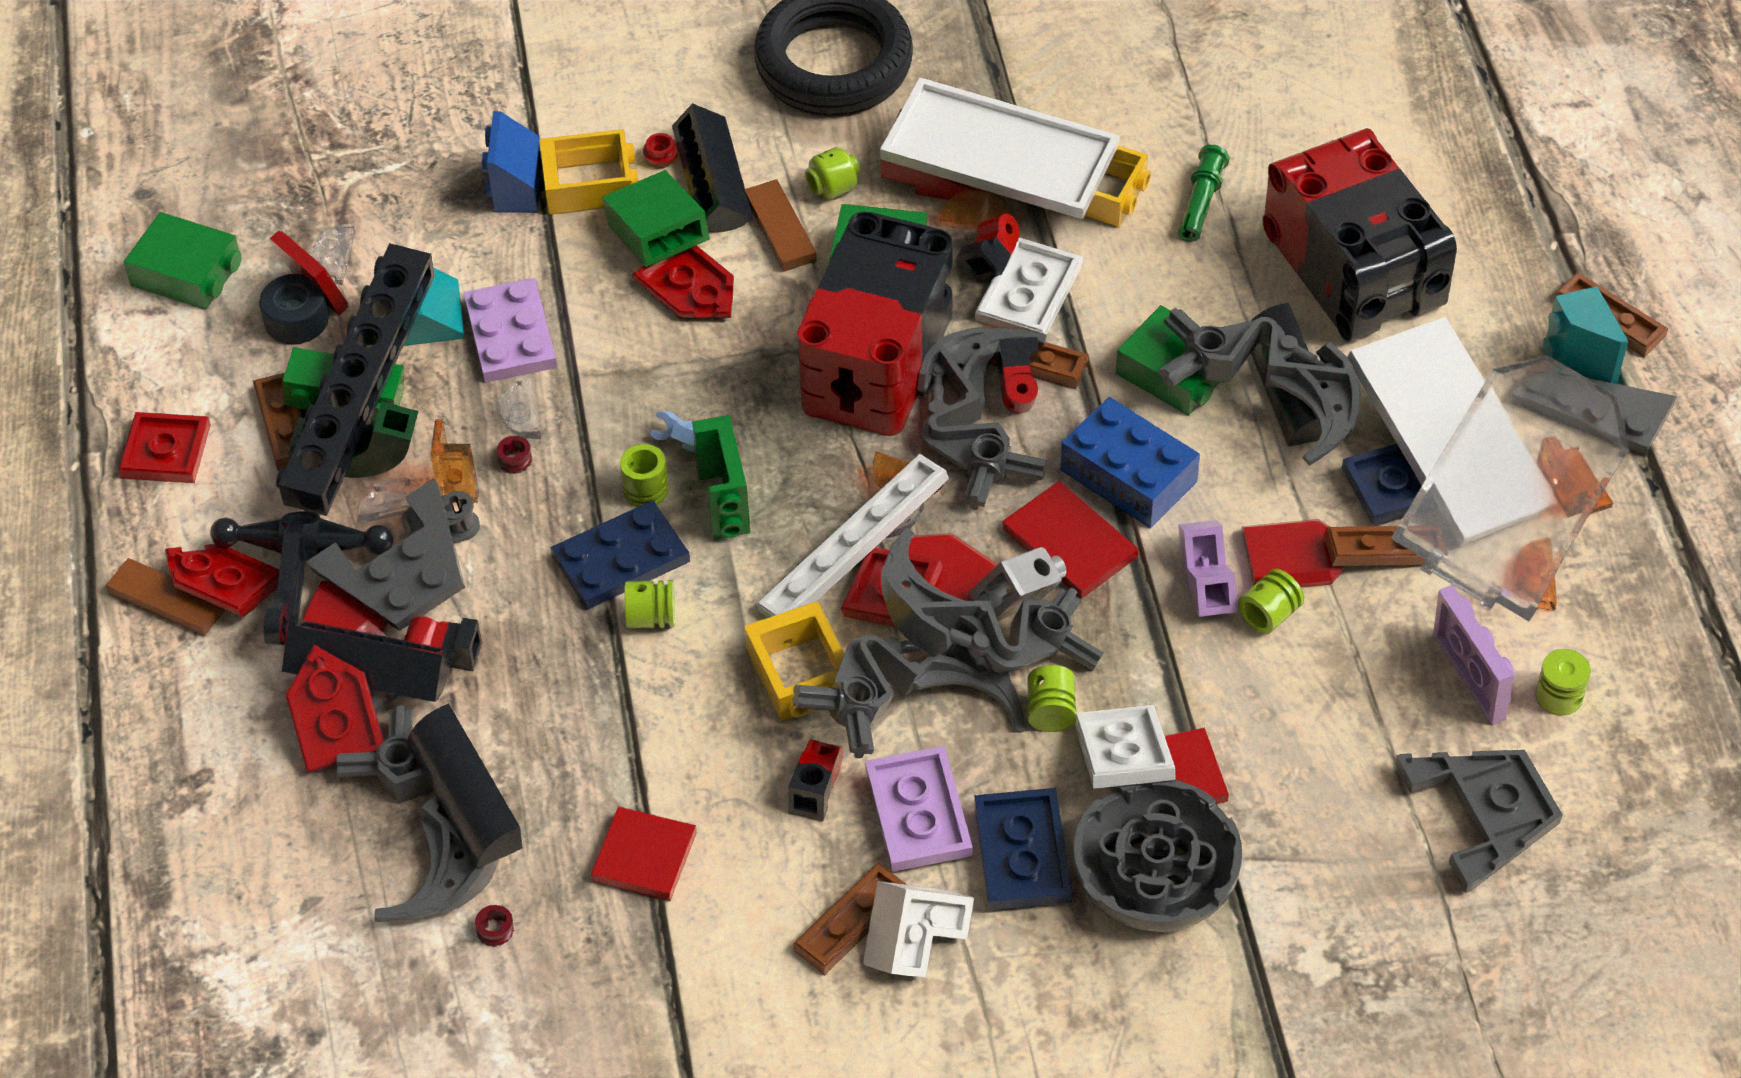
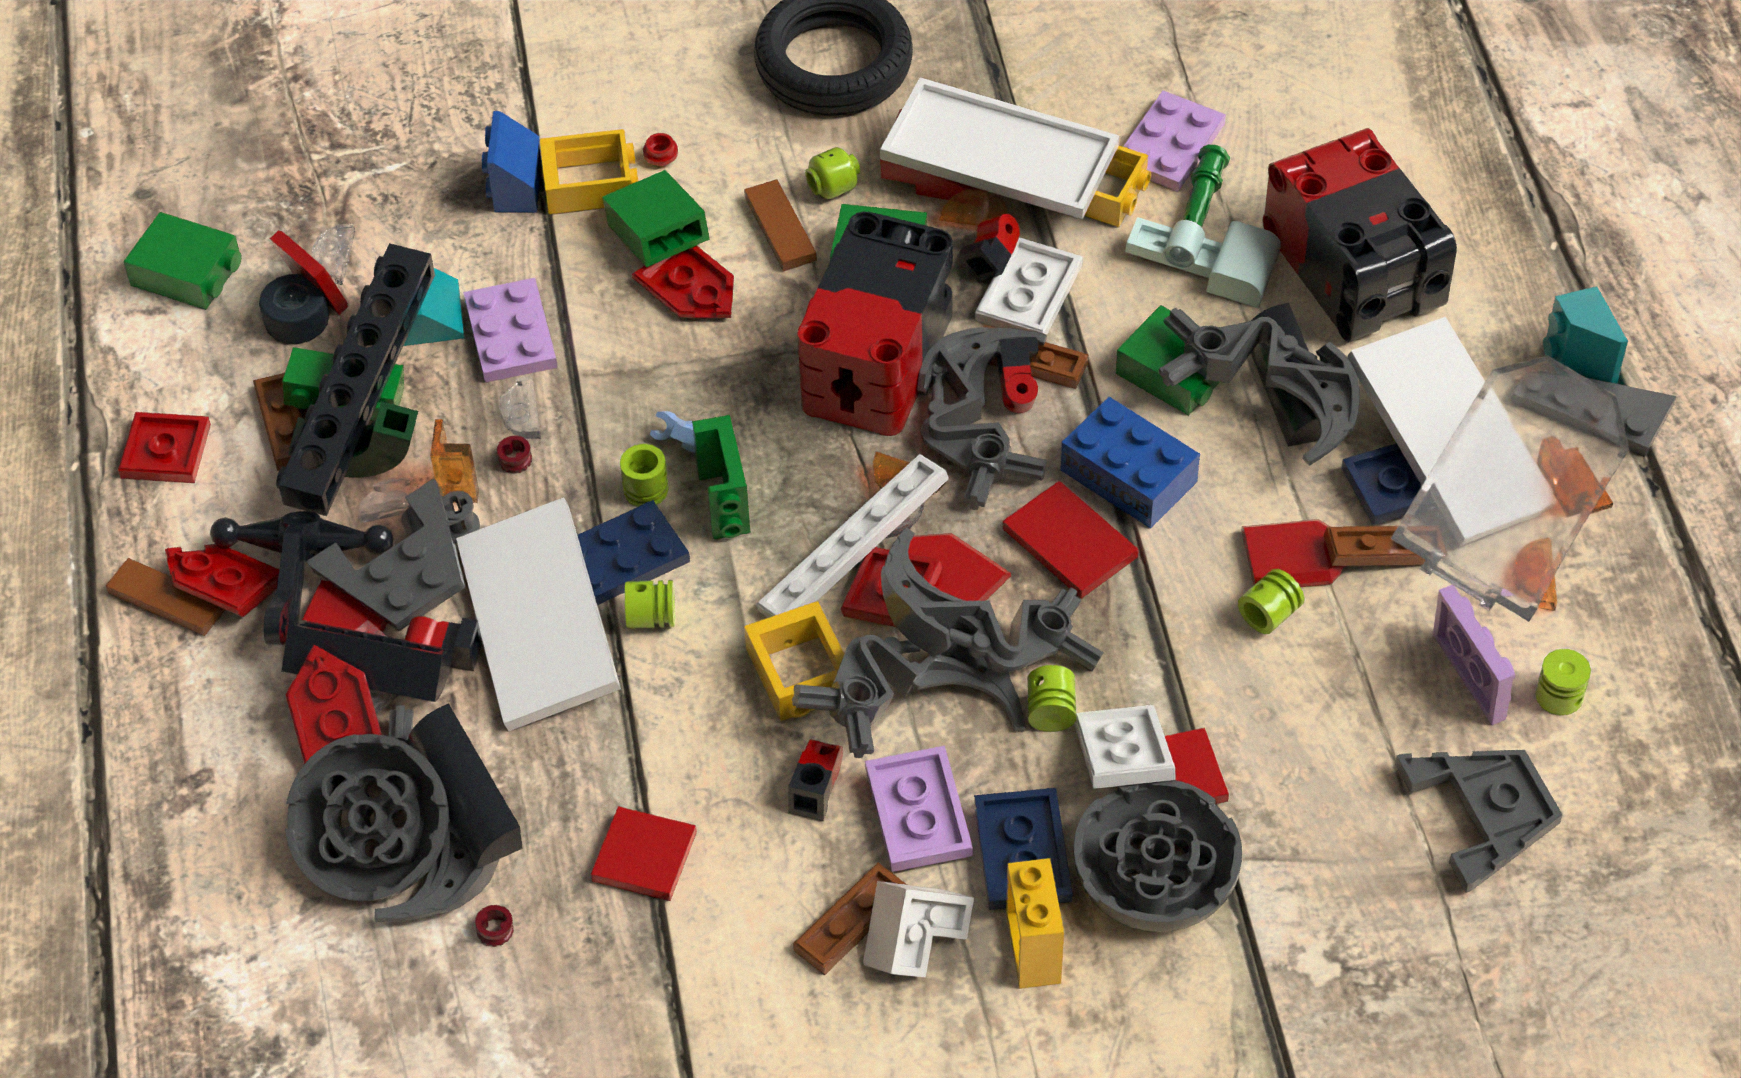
(338, 781): none -> dark grey brick
(537, 614): none -> white tile
(712, 168): black brick -> none
(1029, 575): light grey torso -> none
(1034, 923): none -> yellow window
(1173, 137): none -> lavender plate
(1207, 575): lavender brick -> none
(1235, 268): none -> light aqua plate
(1640, 329): dark orange tile -> none

